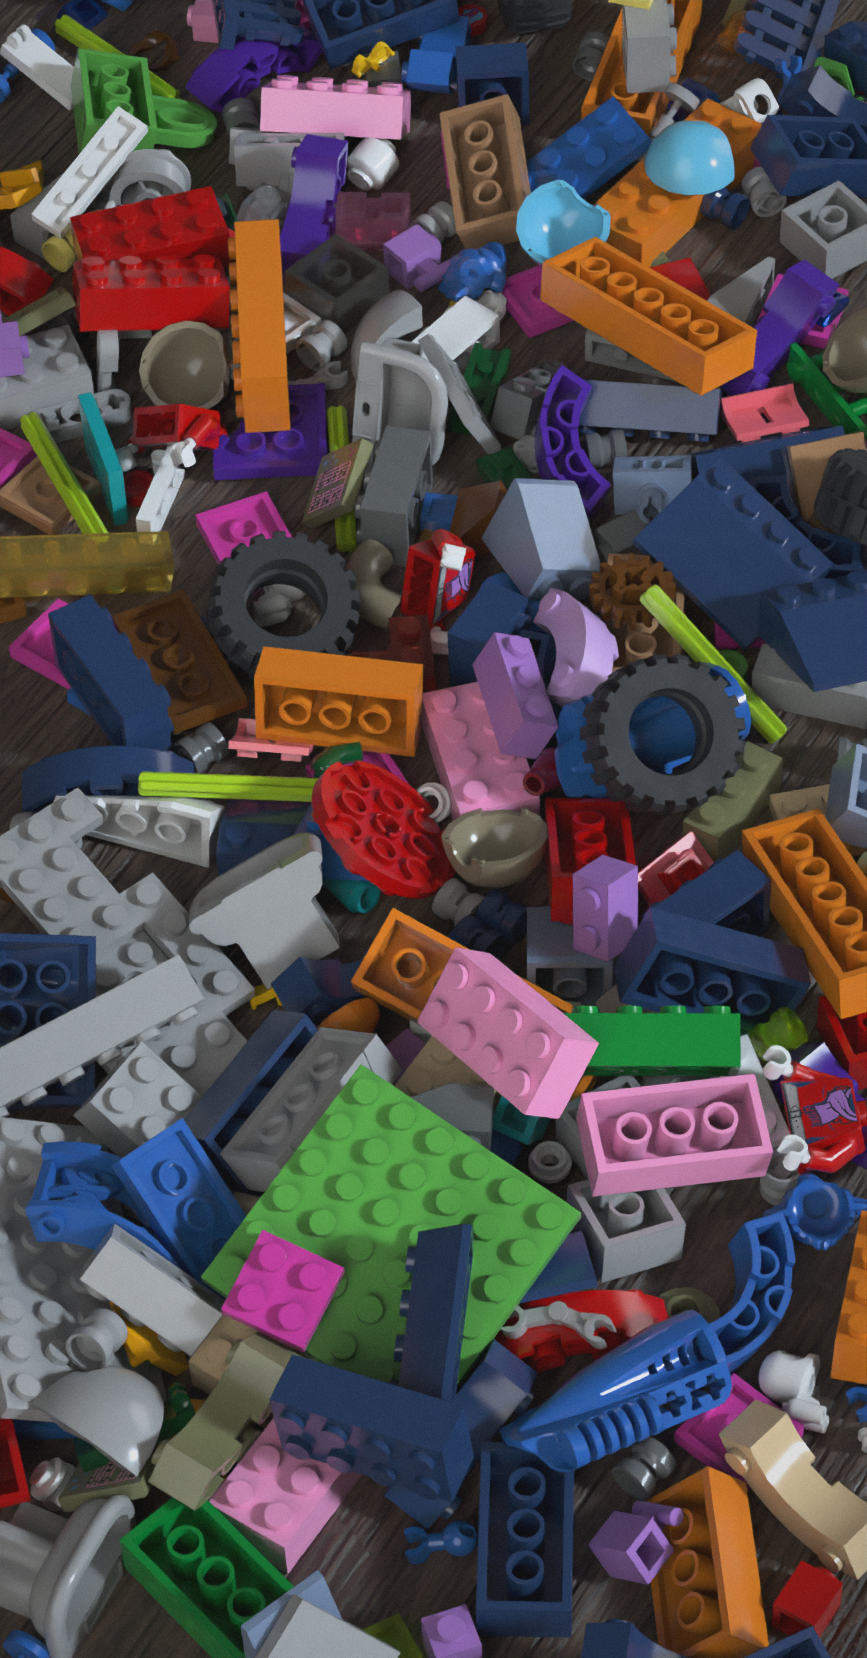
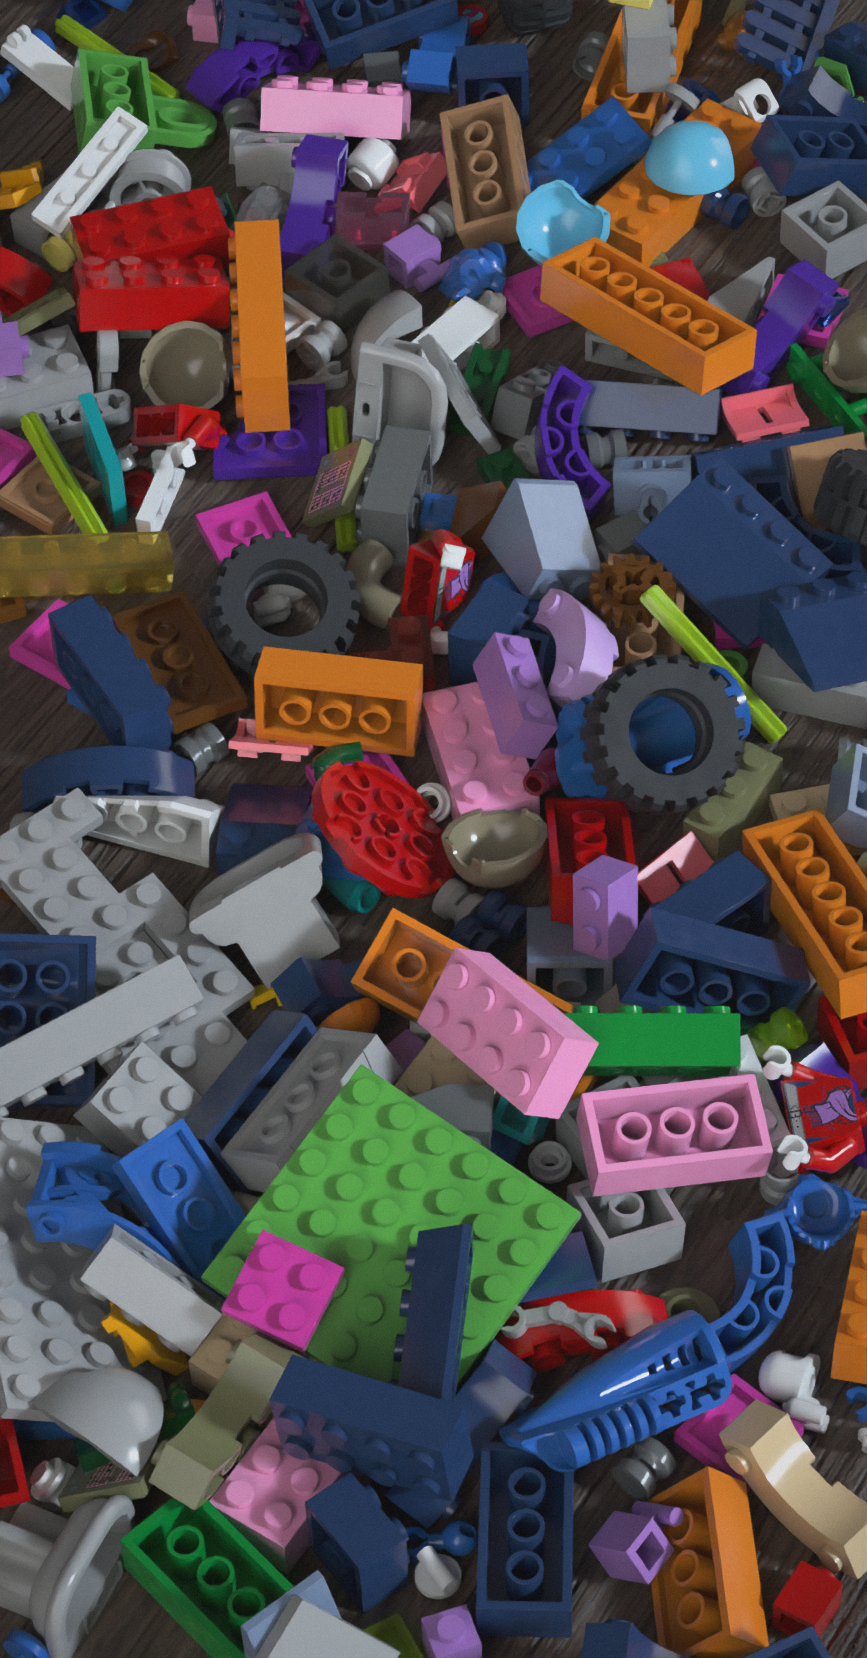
(97, 1339): light grey wheel -> none
(225, 786): lime axle -> none
(358, 1541): none -> dark blue brick
(379, 54): yellow piece -> none
(419, 177): none -> coral piece
(436, 1574): none -> white plate
(681, 869): red tile -> none

